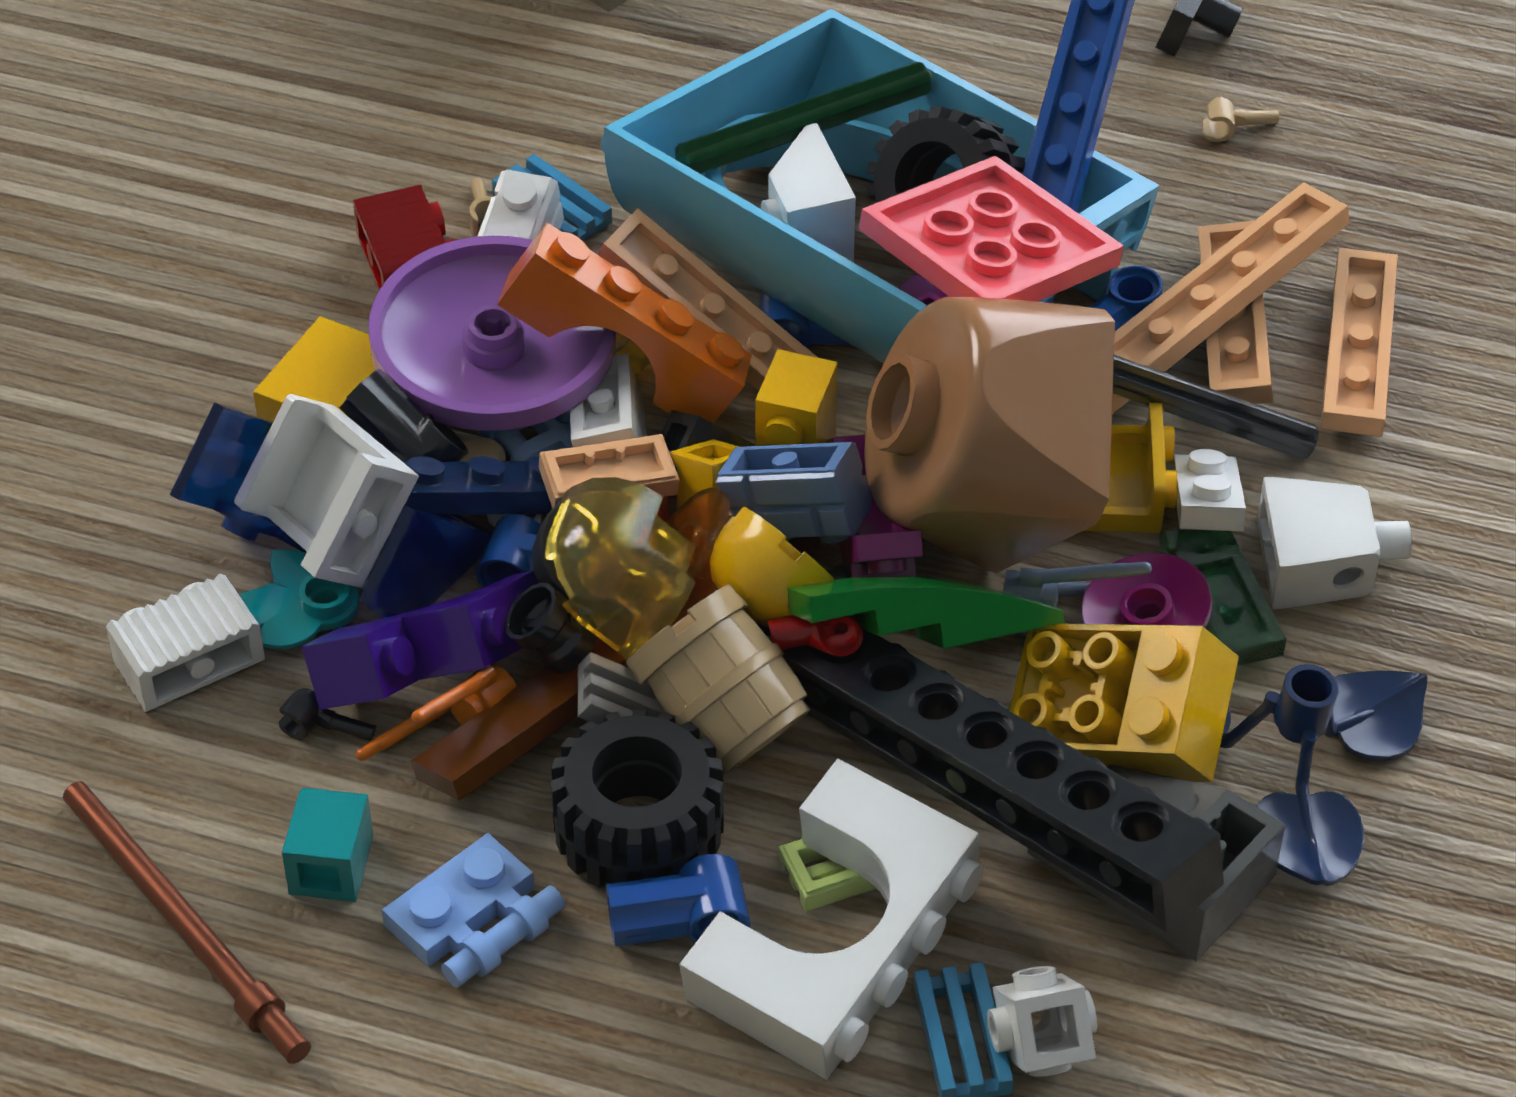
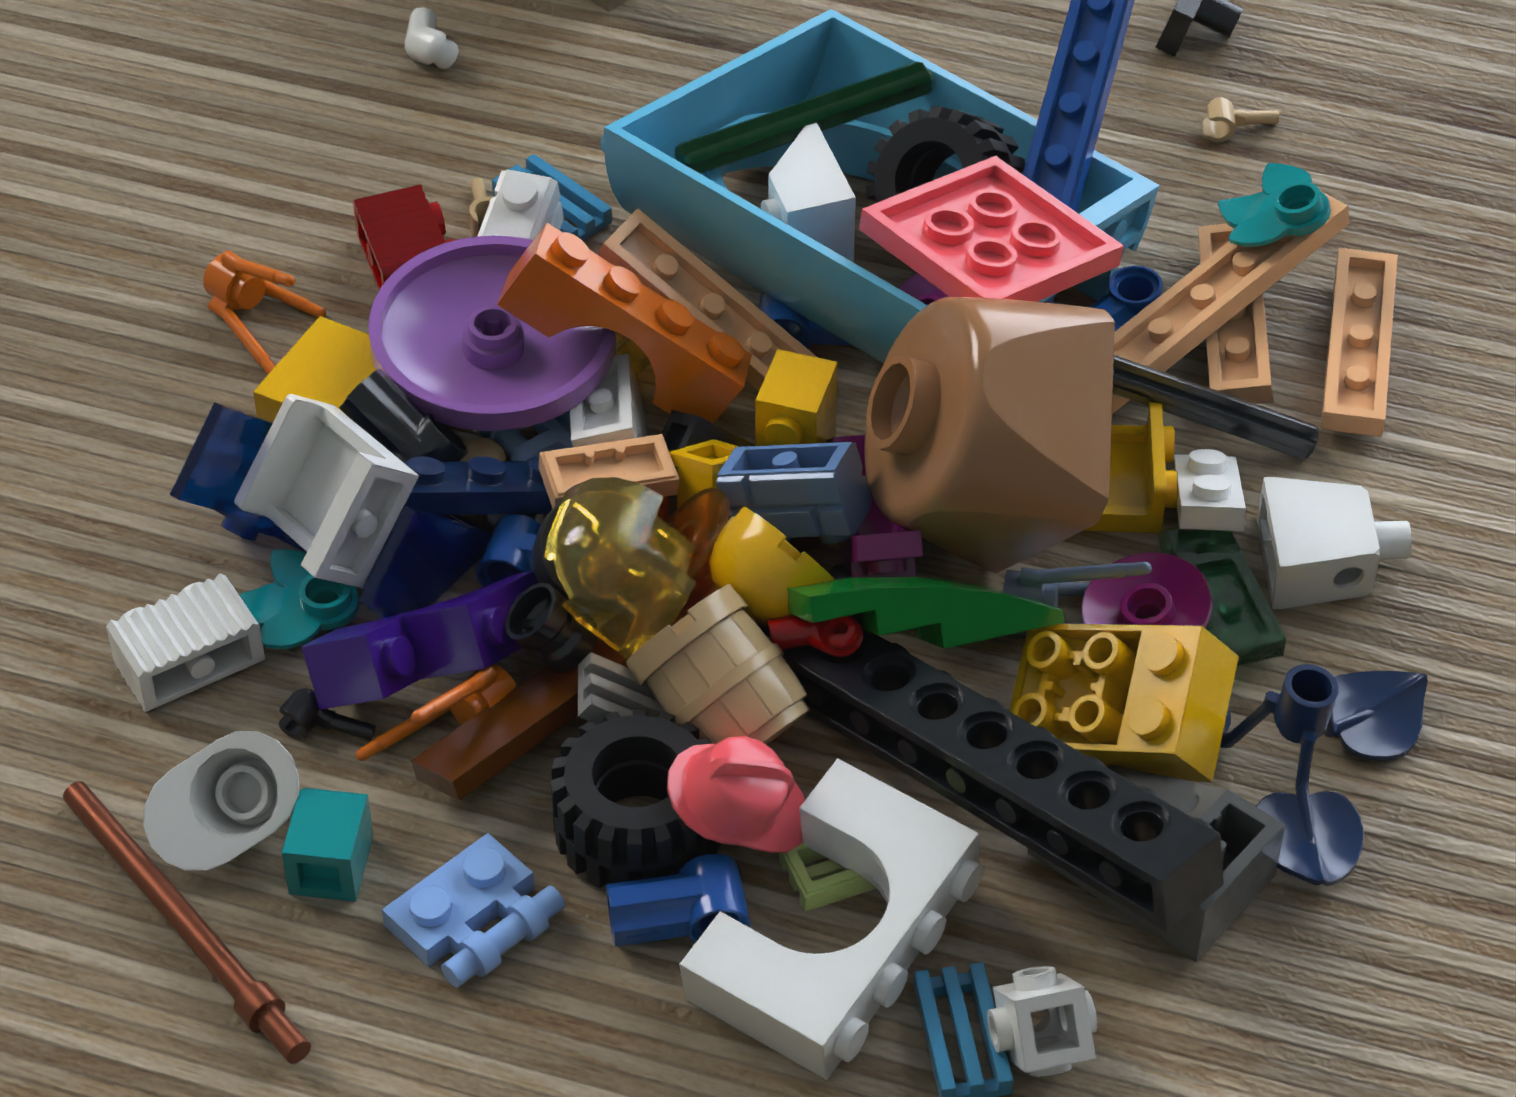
(221, 801): none -> white piece
(241, 285): none -> orange plant
(426, 43): none -> white arm
(737, 795): none -> coral piece
(1284, 207): none -> teal plate

